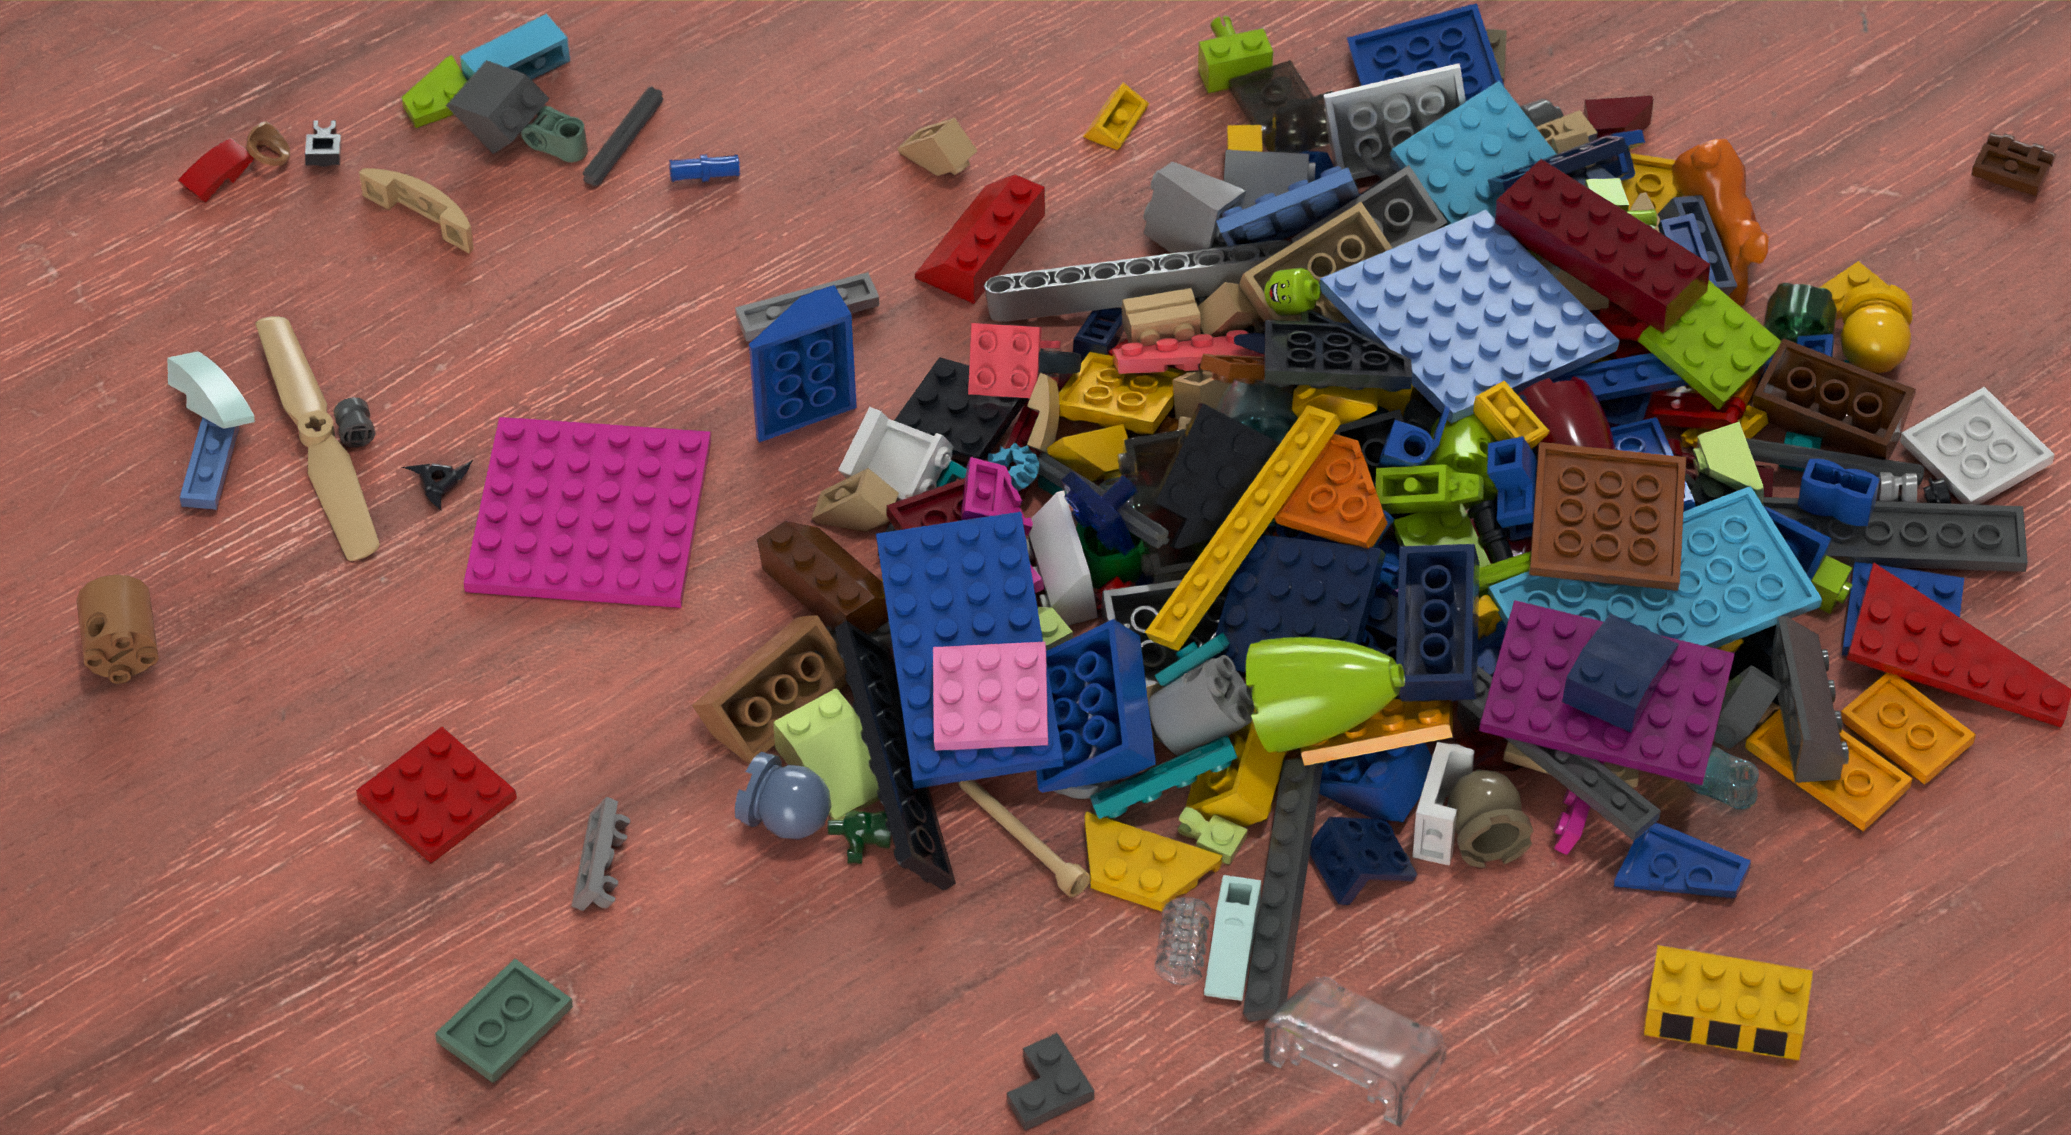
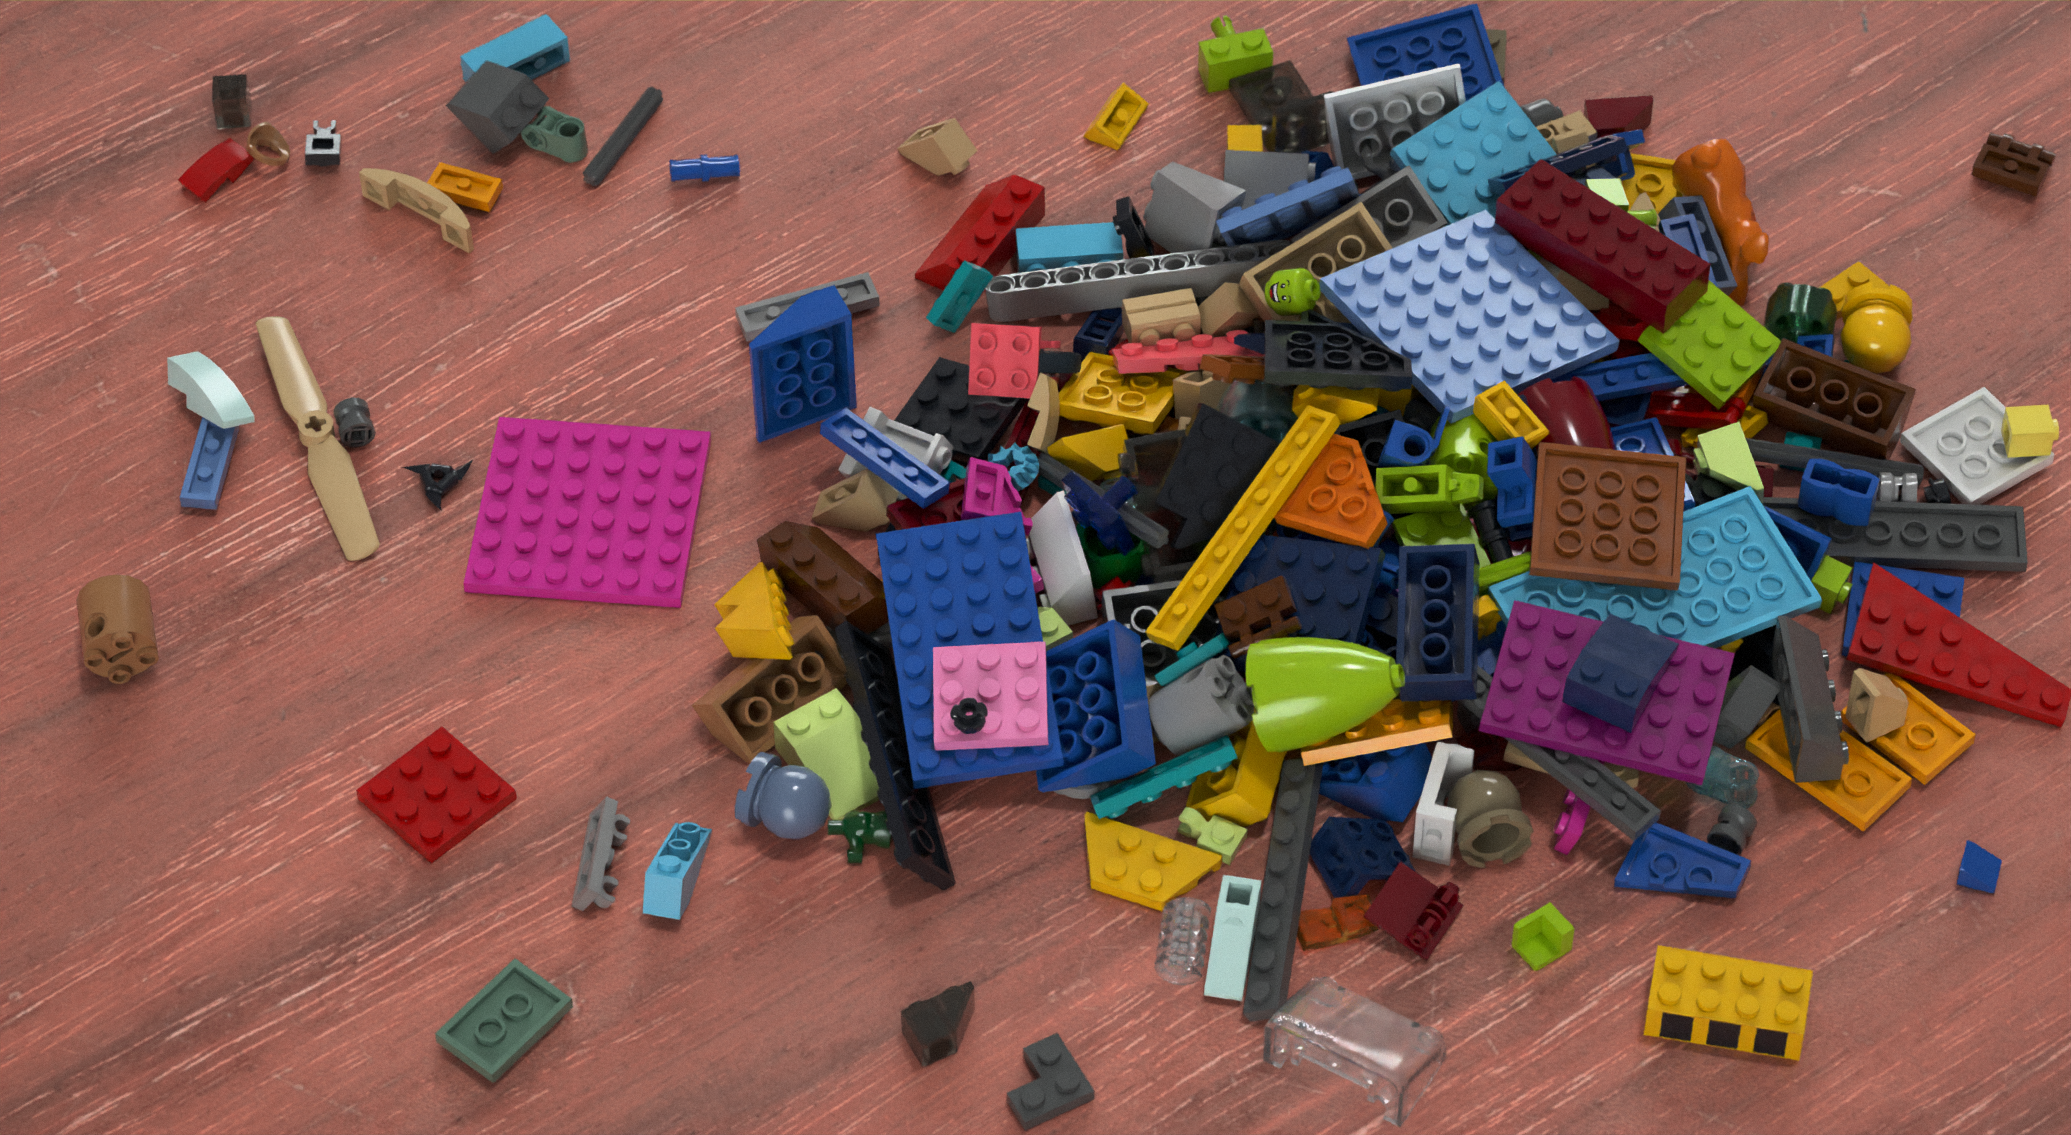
(231, 101): none -> clear smoke brick
(428, 98): lime wing -> none
(466, 186): none -> light orange plate
(675, 870): none -> medium azure slope
(756, 617): none -> yellow slope
(884, 458): none -> blue plate
(939, 1023): none -> clear smoke slope
(959, 296): none -> teal plate
(972, 723): none -> black plate
(1066, 246): none -> medium azure brick
(1071, 877): tan piece -> none
(1130, 225): none -> black plate
(1255, 609): none -> reddish brown plate
(1335, 924): none -> clear orange slope
(1414, 910): none -> dark red hinge
(1542, 936): none -> lime panel
(1733, 827): none -> dark grey wheel
(1875, 705): none -> tan slope
(1978, 868): none -> blue slope
(2029, 431): none -> light yellow brick

